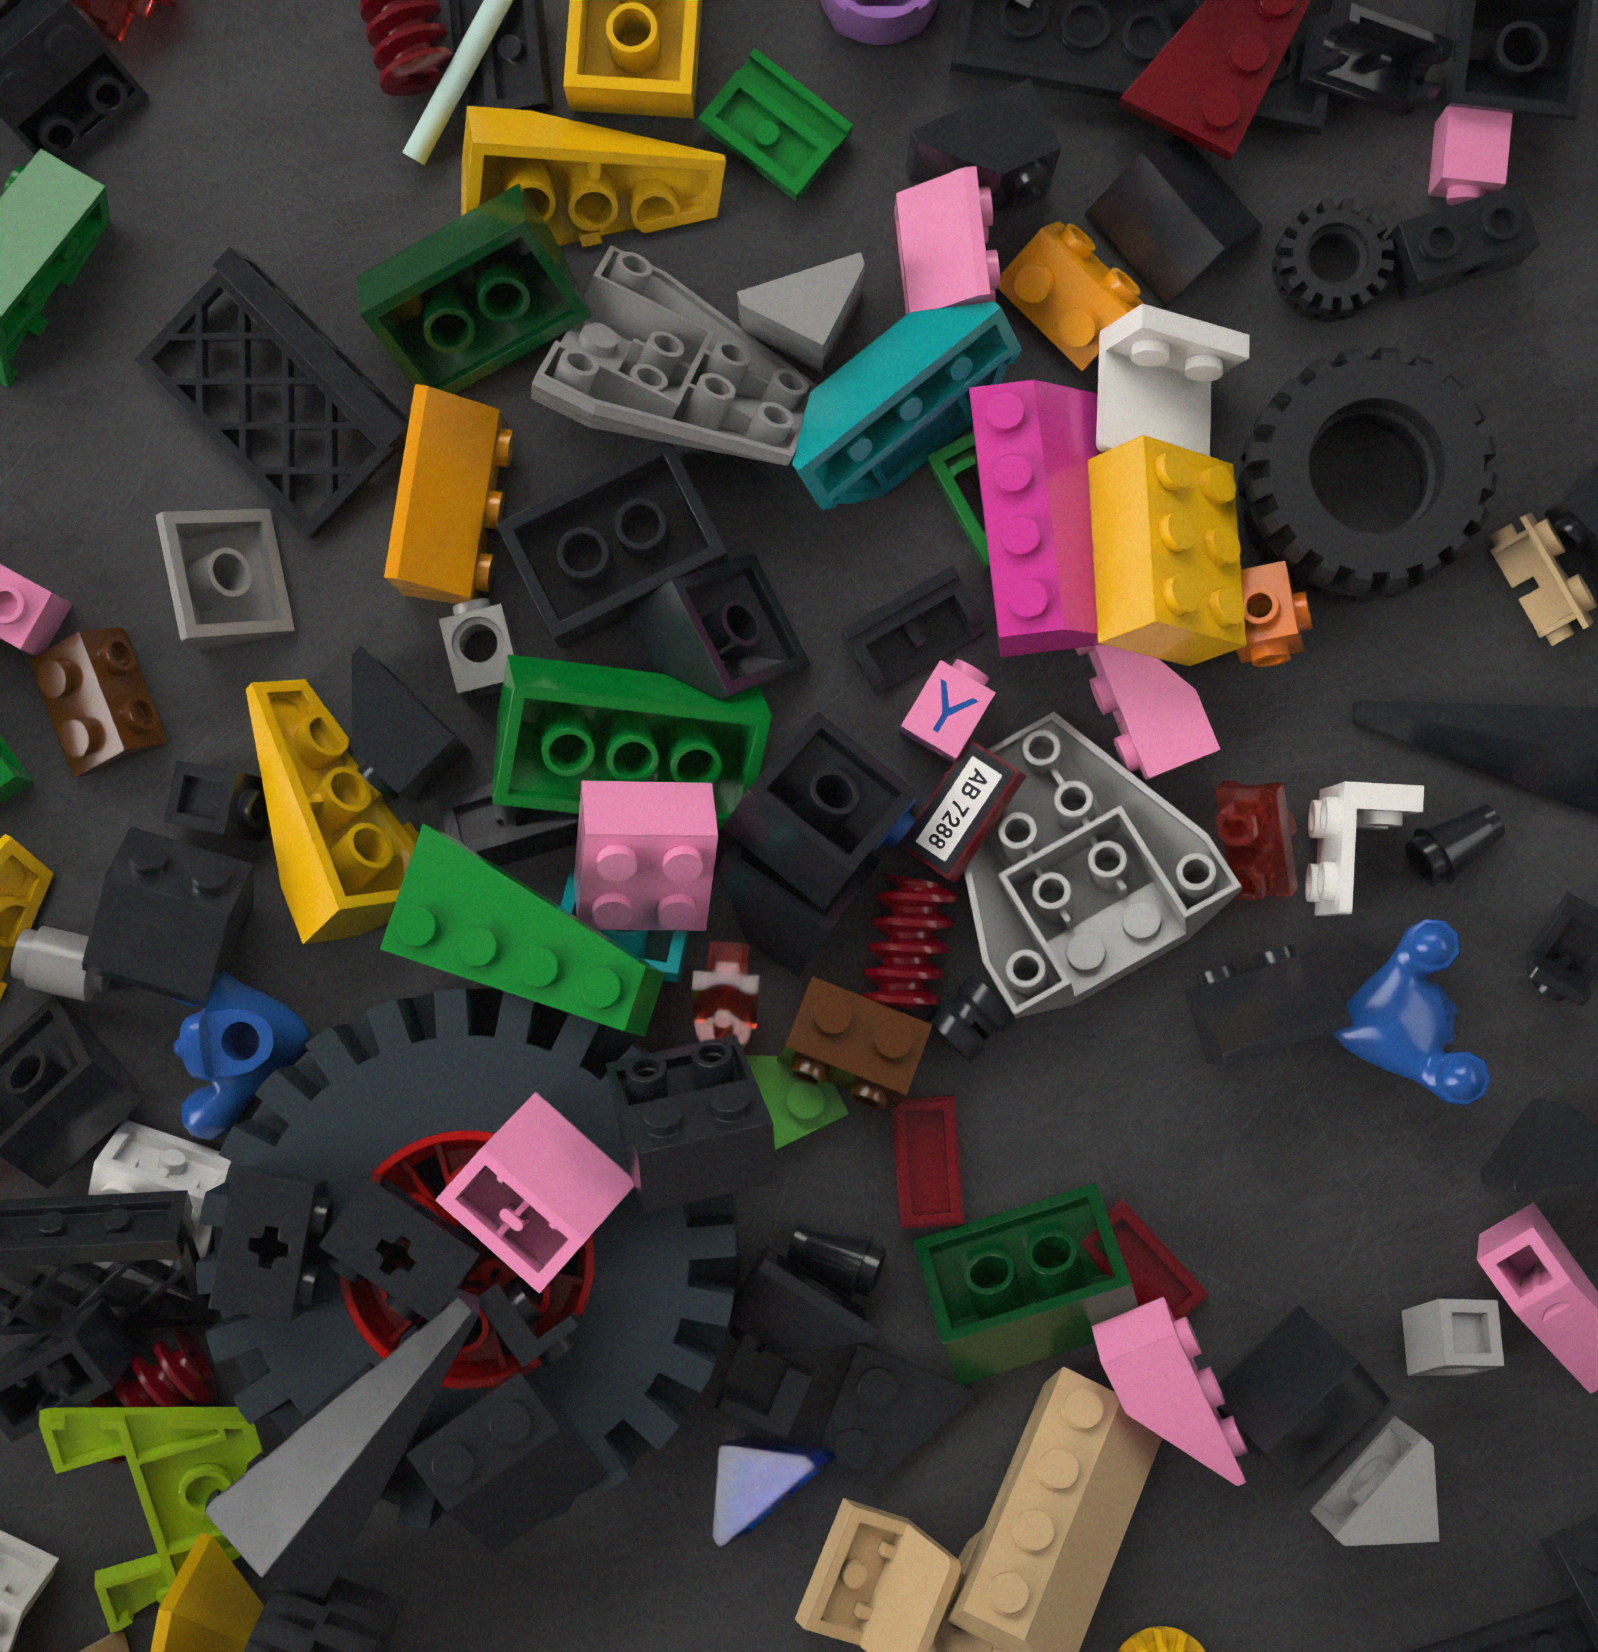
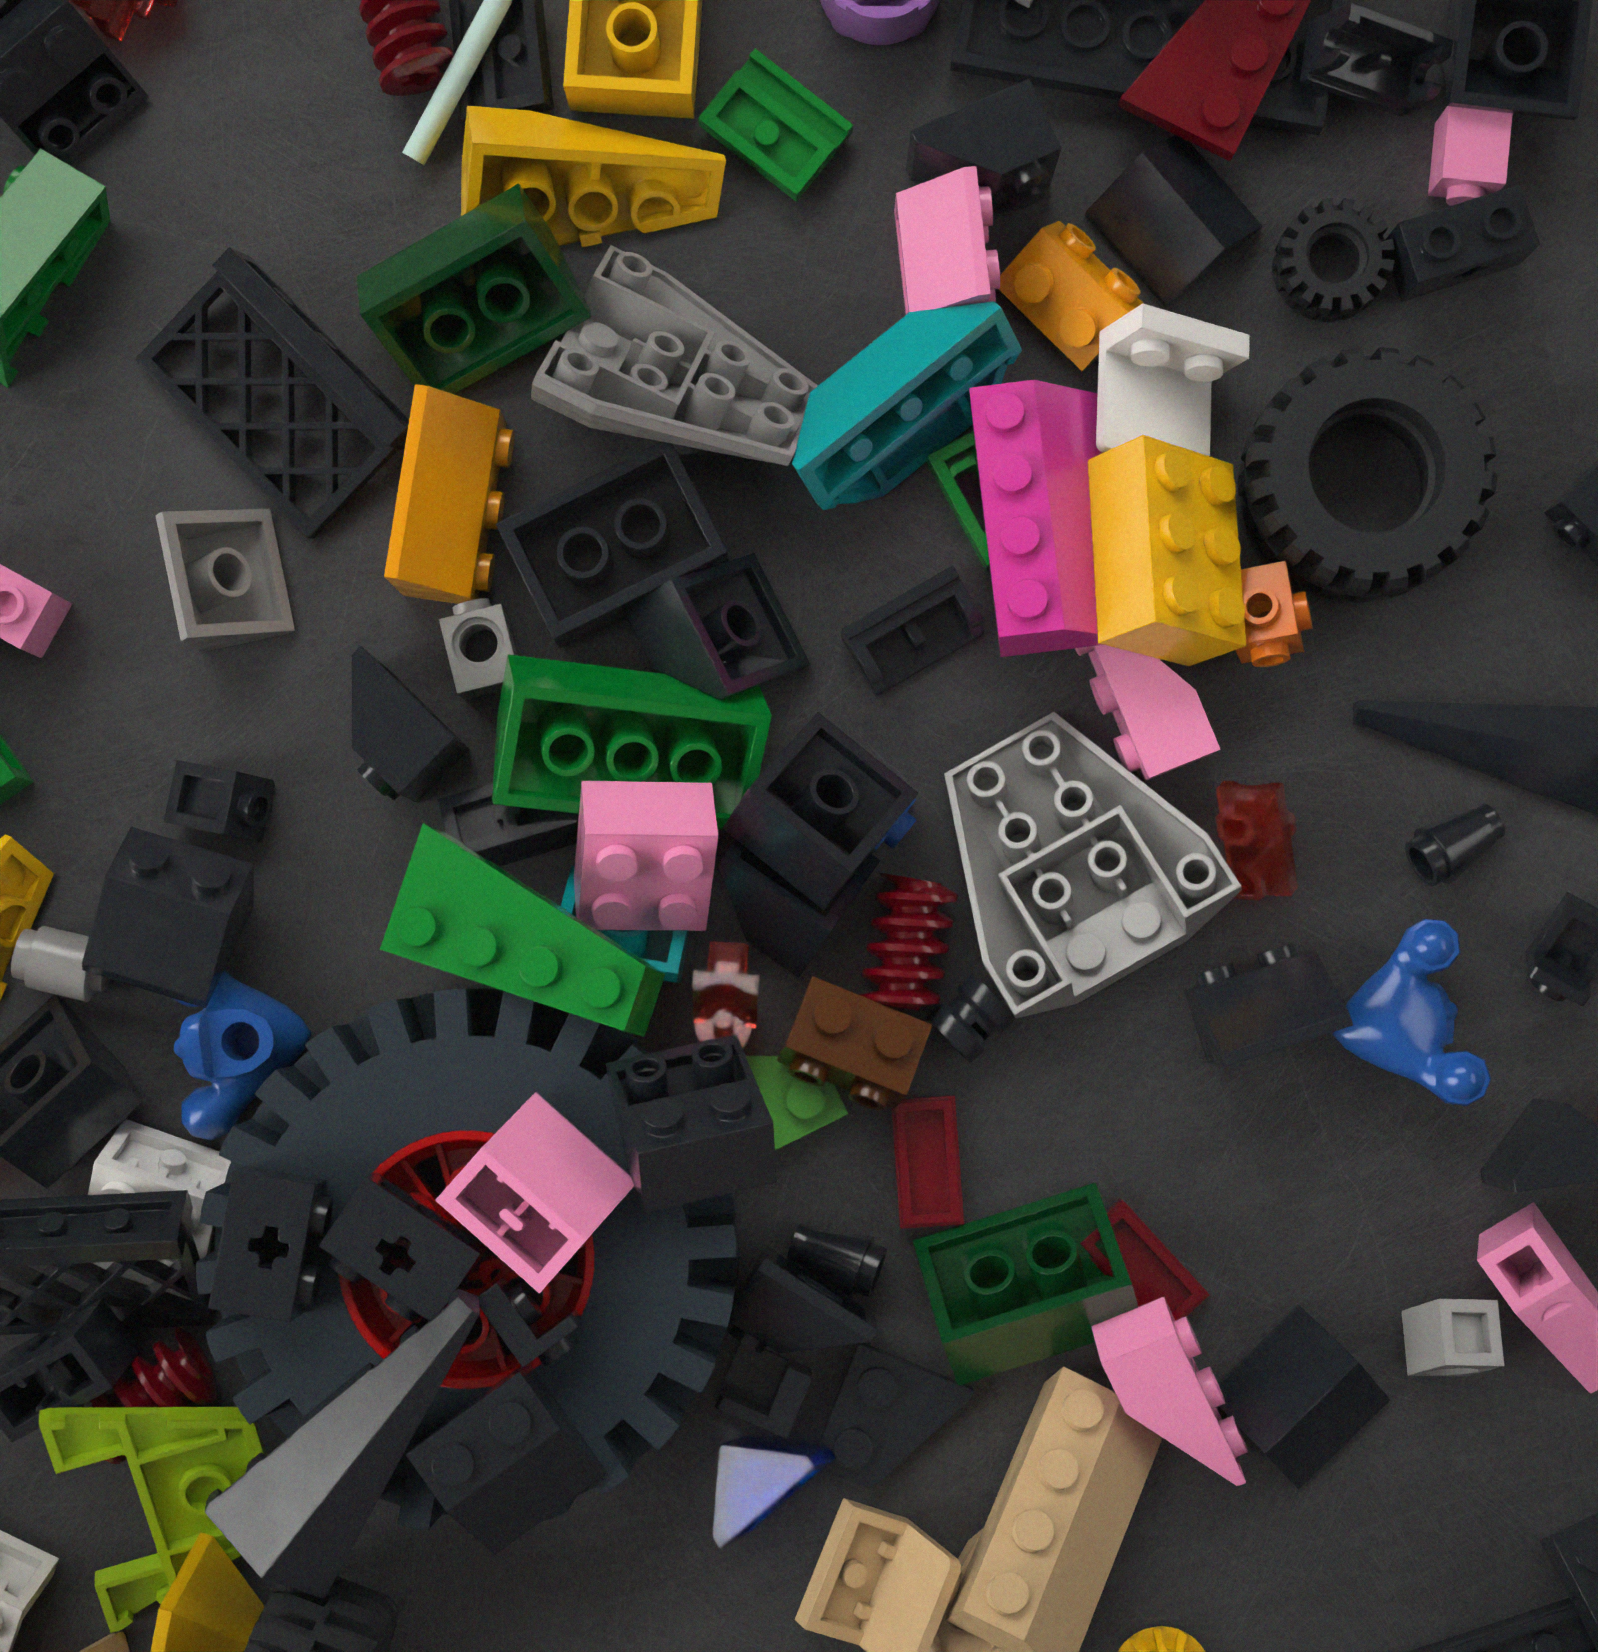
(97, 699): reddish brown bracket -> none
(330, 828): yellow wedge -> none
(804, 311): light grey slope -> none
(948, 709): bright pink brick -> none
(962, 811): tile -> none
(1334, 823): white bracket -> none
(1385, 1492): light grey slope -> none
(1559, 597): tan hinge -> none

